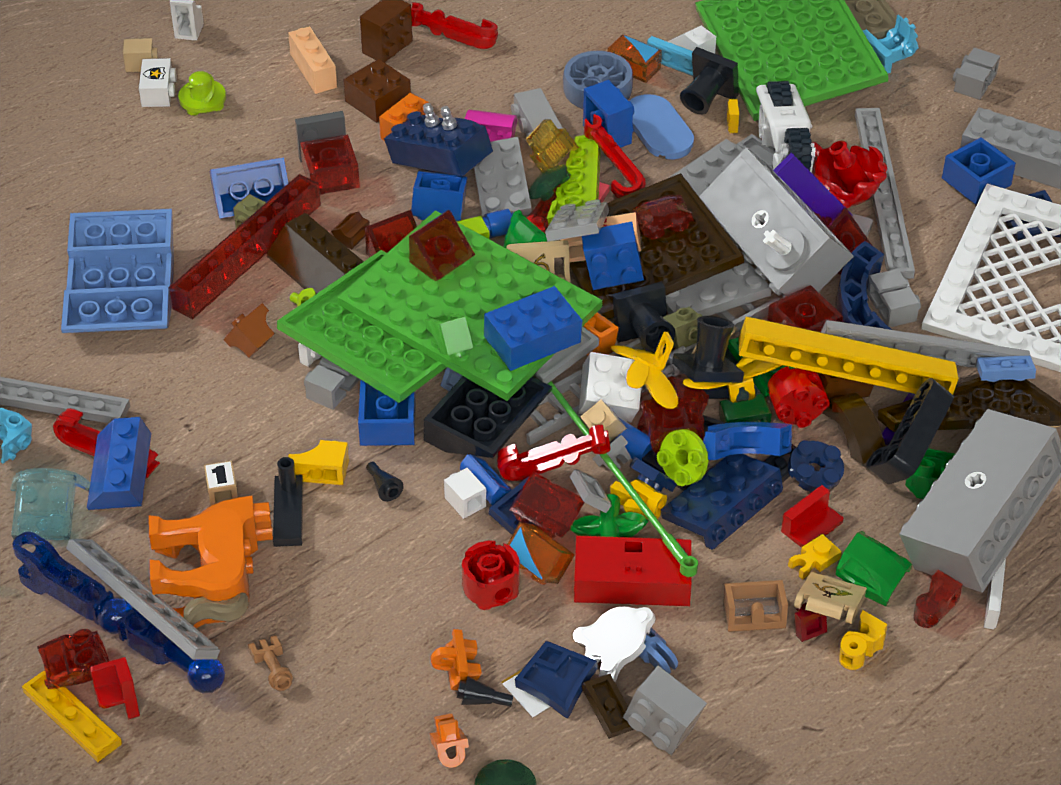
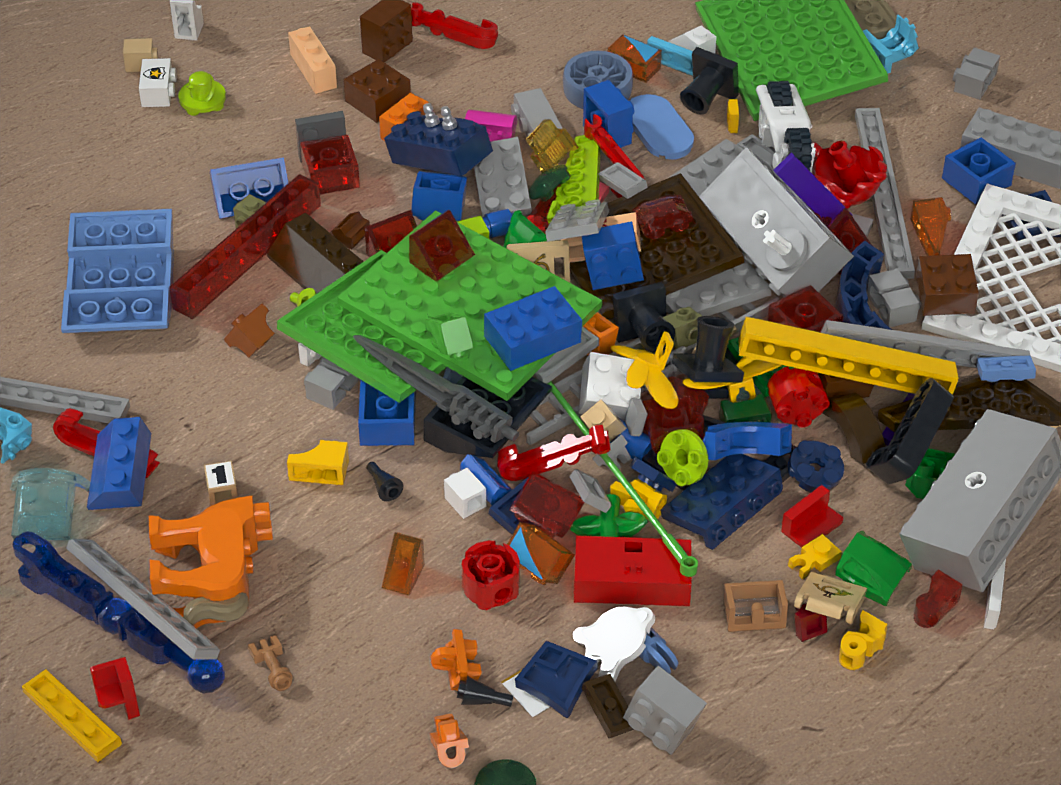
(70, 657): clear red slope -> none
(287, 505): black piece -> none
(404, 563): none -> clear orange slope
(450, 397): none -> dark grey piece
(622, 180): none -> light grey tile
(636, 417): none -> light grey tile
(930, 223): none -> clear orange slope
(947, 284): none -> reddish brown brick

